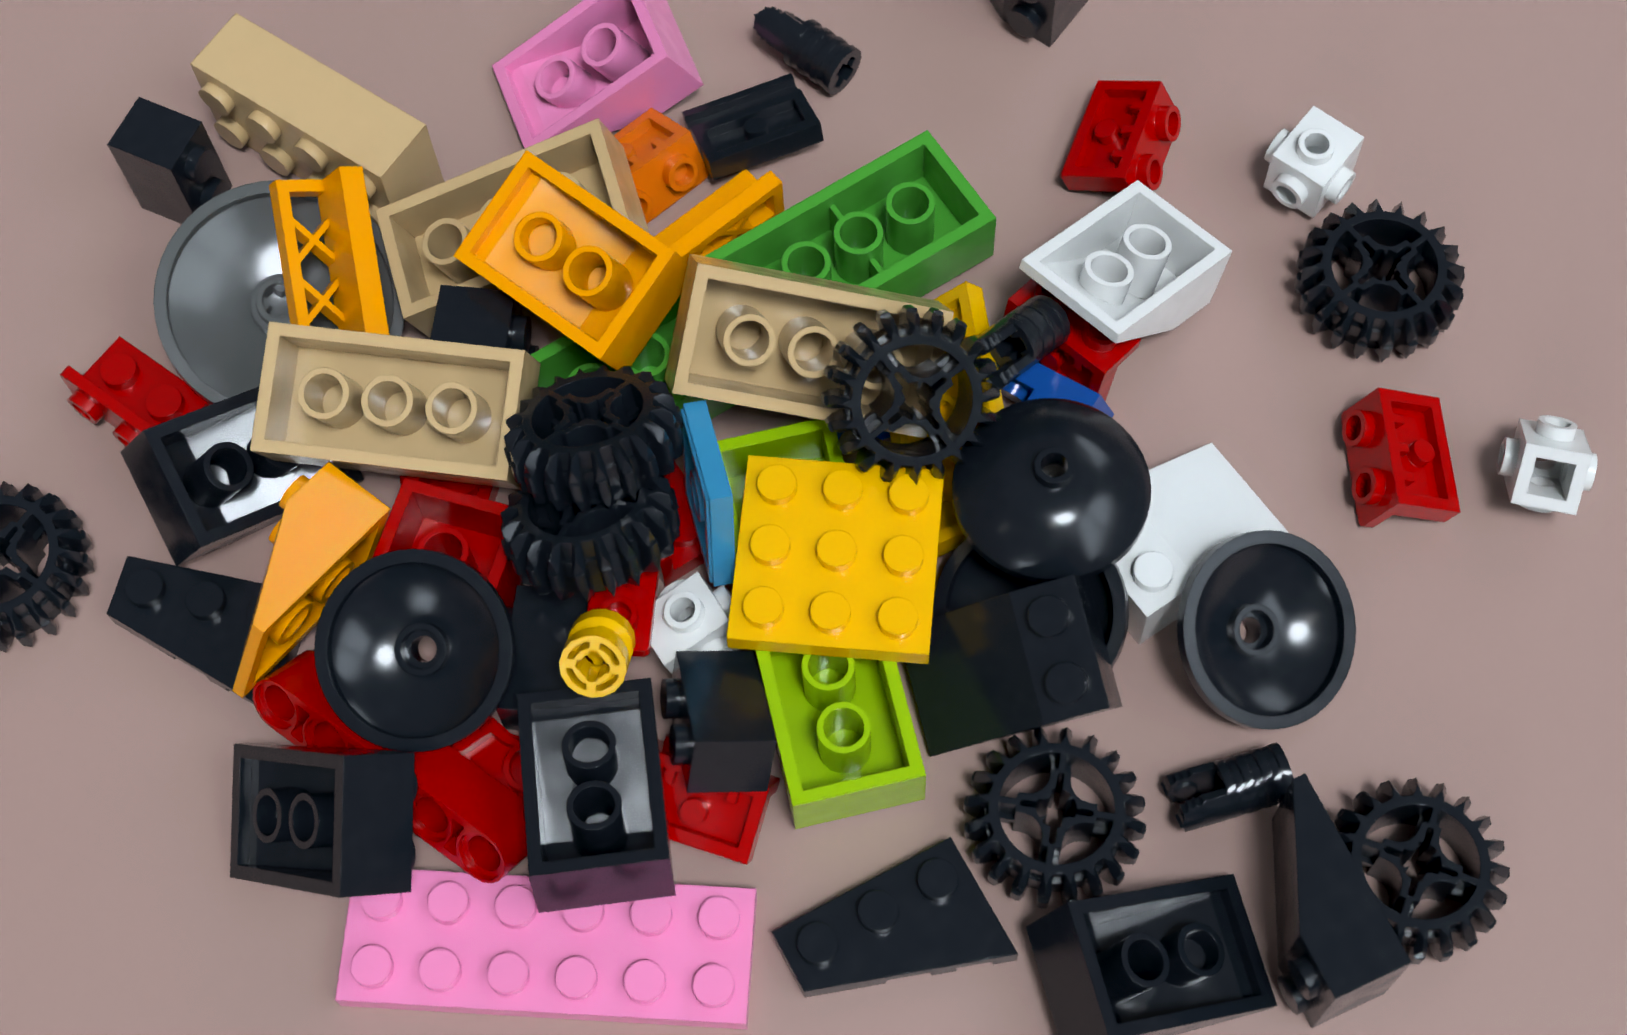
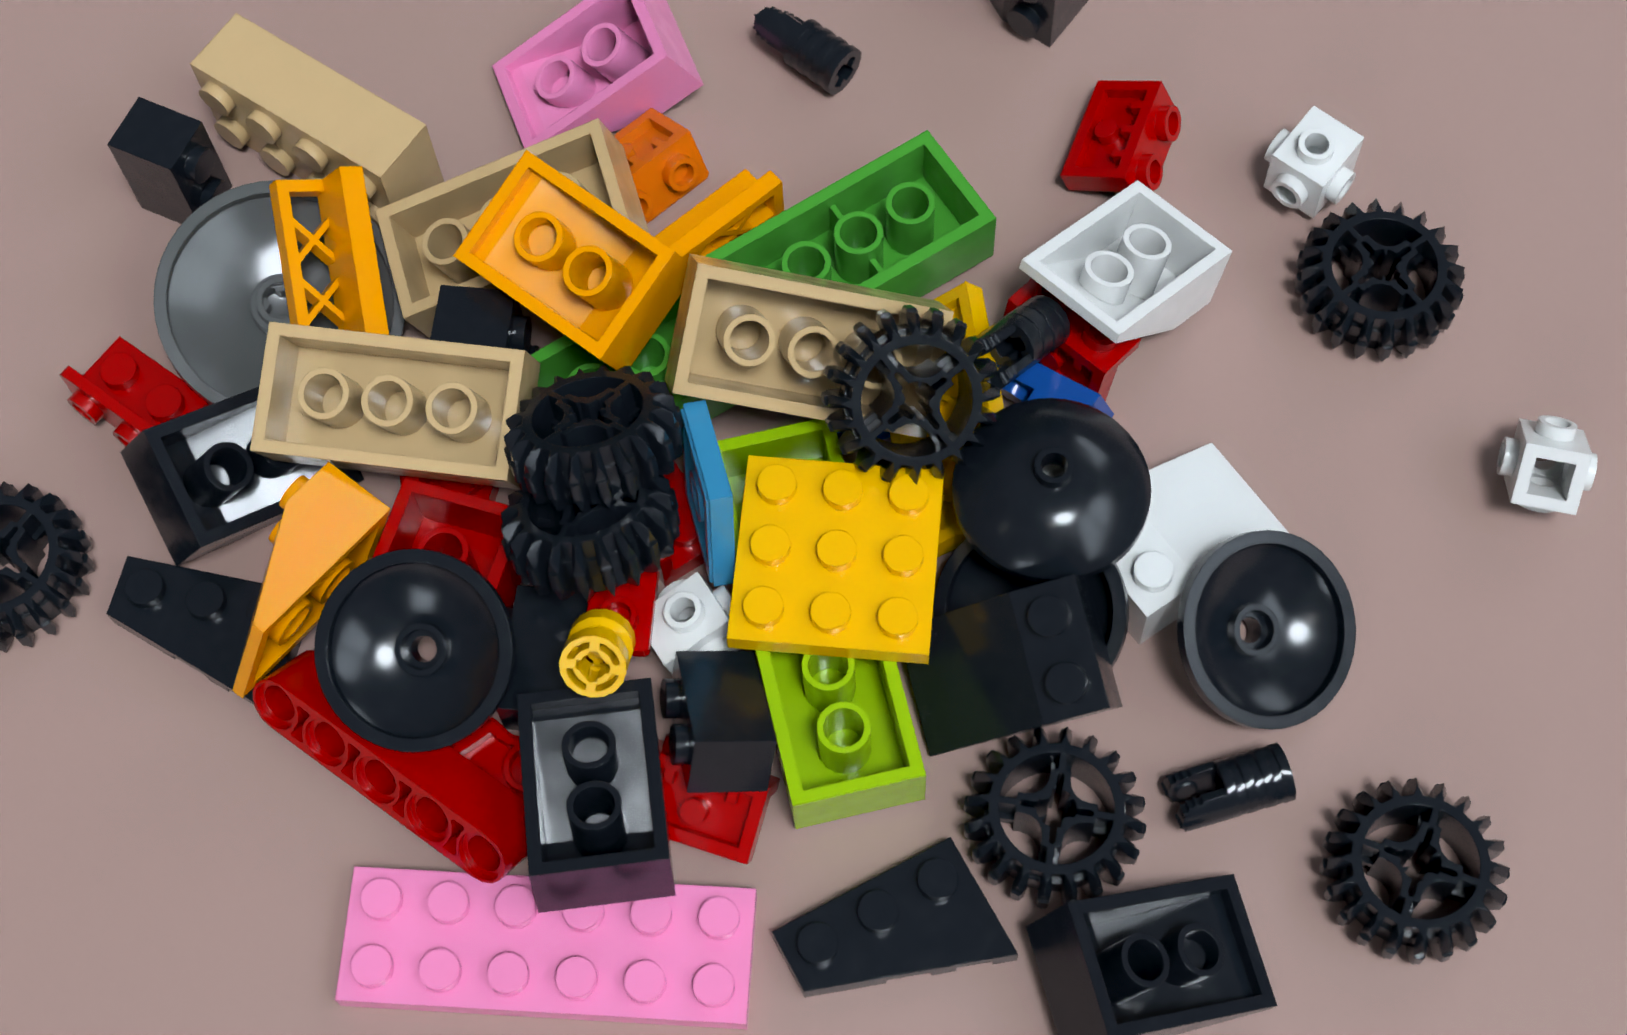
(323, 818): black slope -> none
(753, 126): black plate -> none
(1330, 927): black slope -> none
(1399, 458): red bracket -> none

